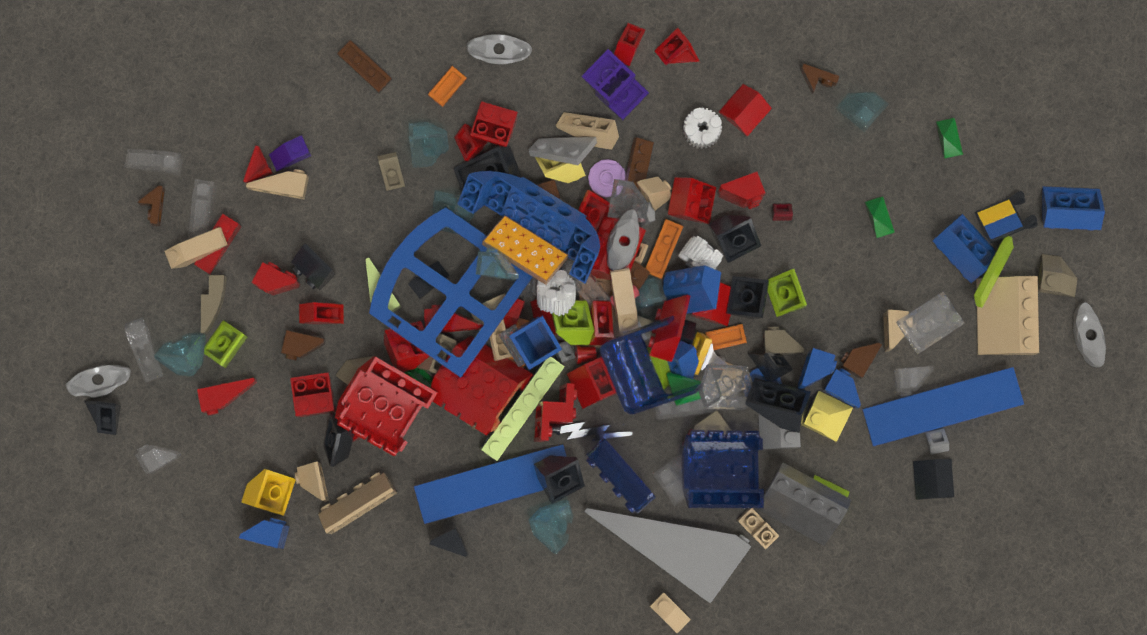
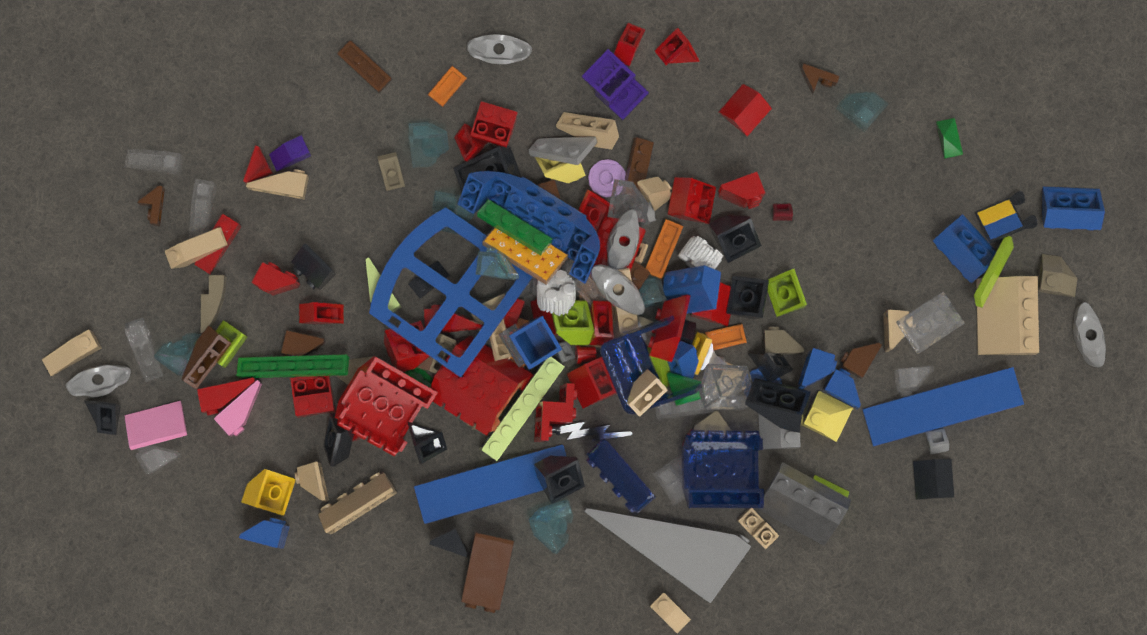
(71, 352): none -> tan slope
(155, 425): none -> bright pink tile
(205, 355): none -> reddish brown slope
(237, 413): none -> bright pink slope
(293, 366): none -> green plate
(426, 442): none -> black slope
(487, 572): none -> reddish brown slope
(514, 227): none -> green plate
(606, 278): none -> light grey piece
(645, 392): none -> tan slope
(706, 137): white brick -> none
(879, 217): green slope -> none

